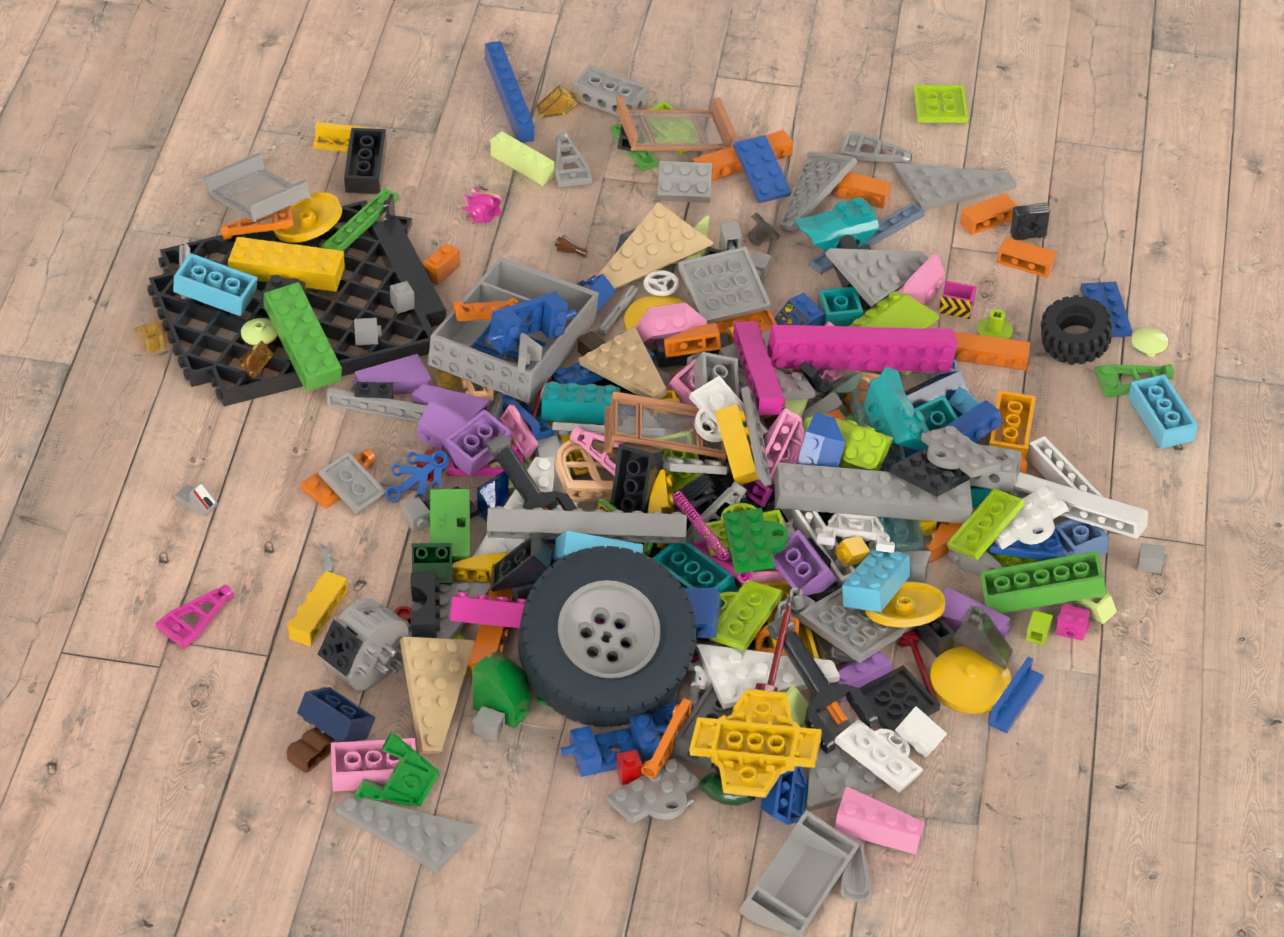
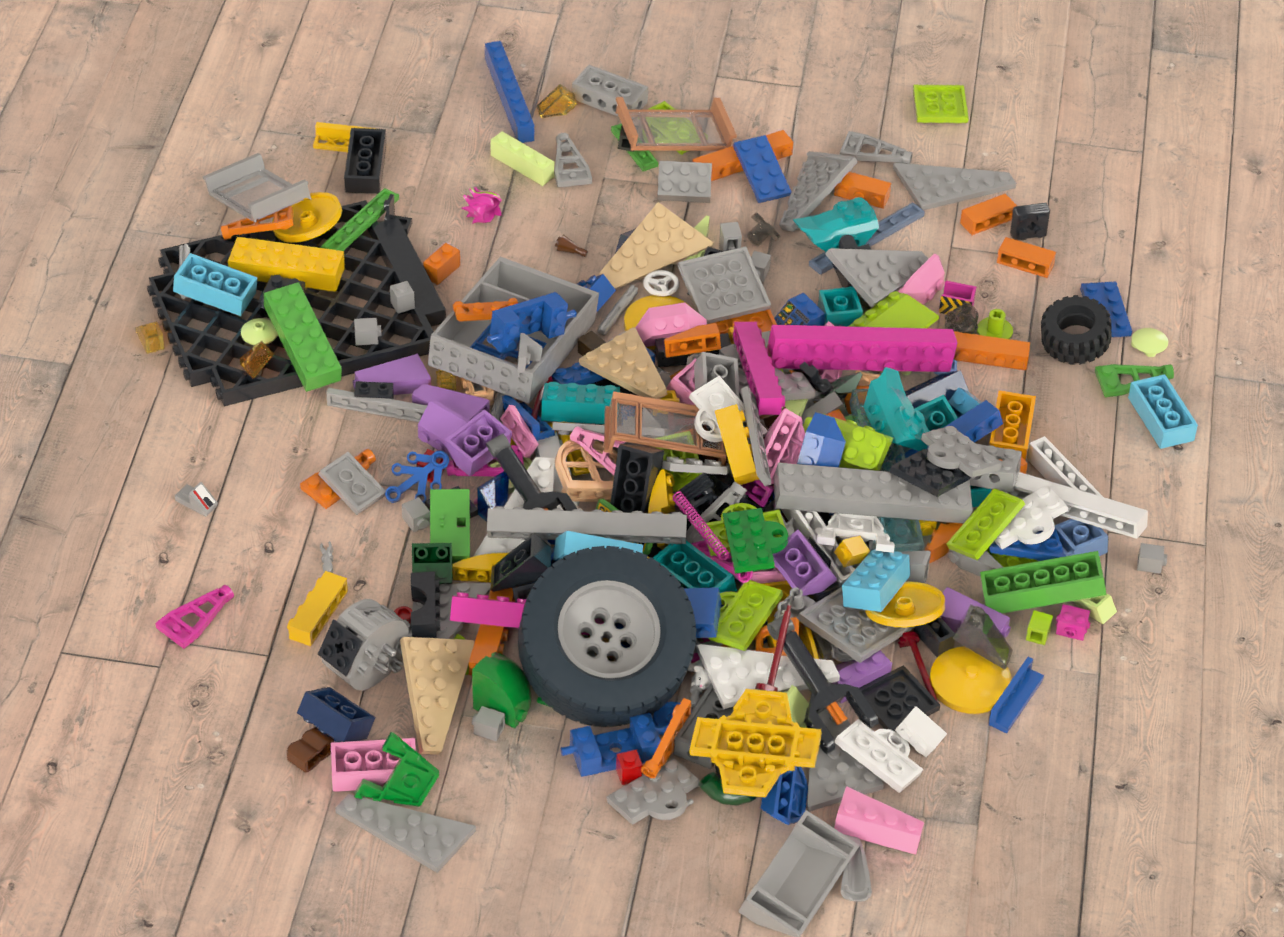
(962, 319): none -> clear smoke plate

